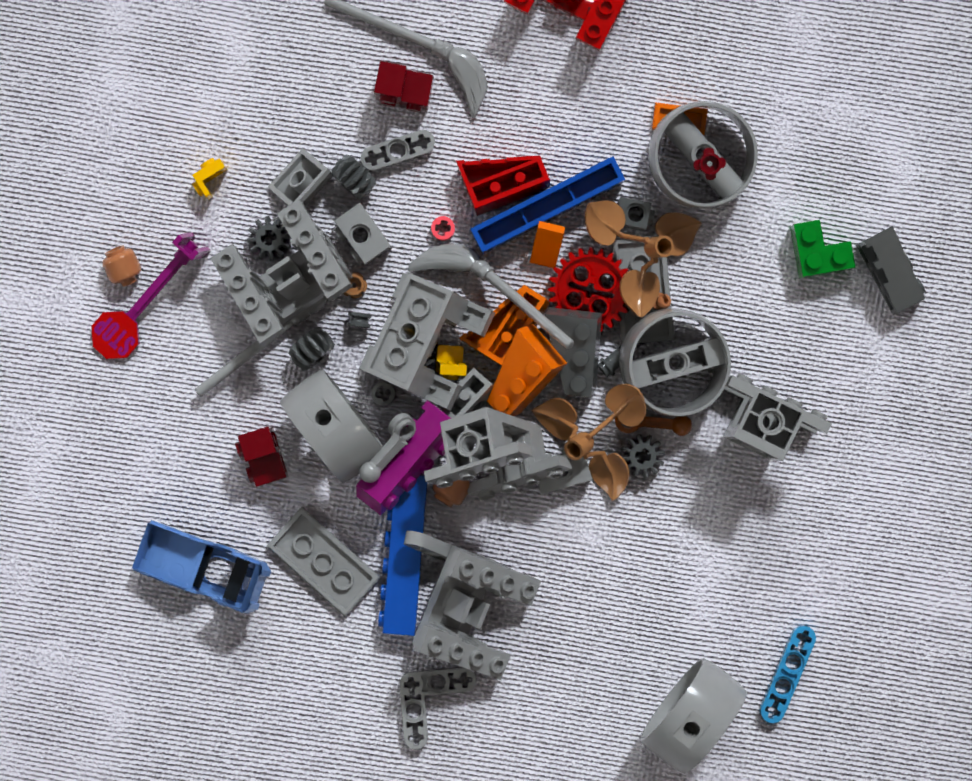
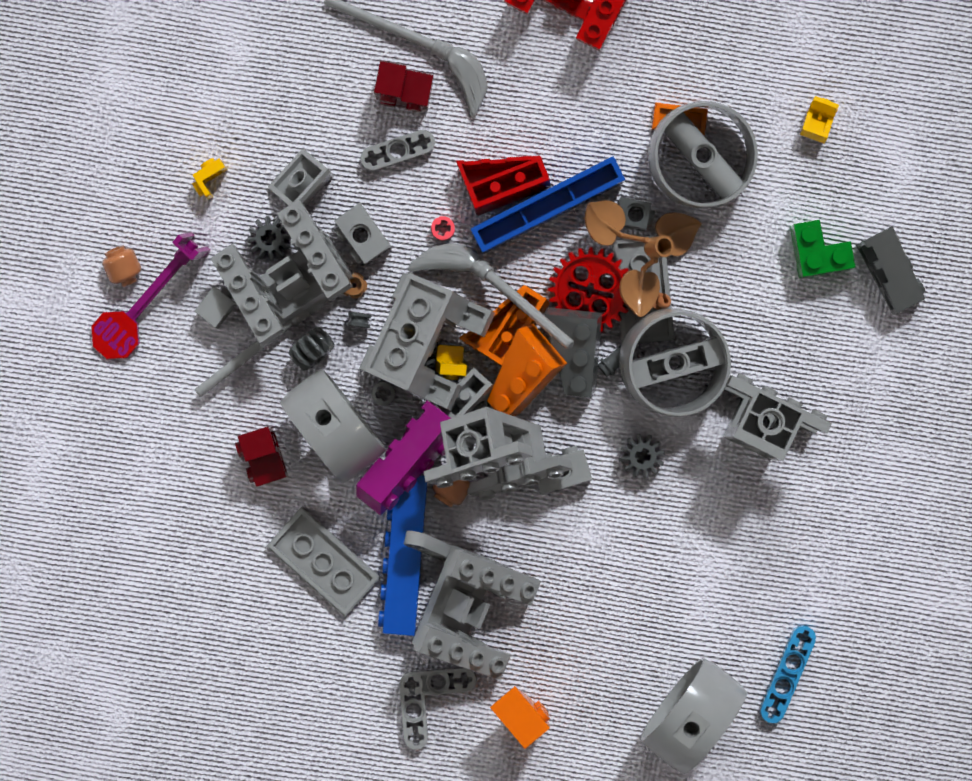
(183, 560): medium blue piece -> none
(216, 306): none -> light grey brick
(353, 176): dark grey gear -> none
(371, 470): light grey piece -> none
(522, 716): none -> orange wedge
(547, 244): orange tile -> none
(609, 470): medium nougat plant -> none
(679, 425): dark orange piece -> none
(717, 164): dark red plate -> none
(819, 119): none -> yellow bracket

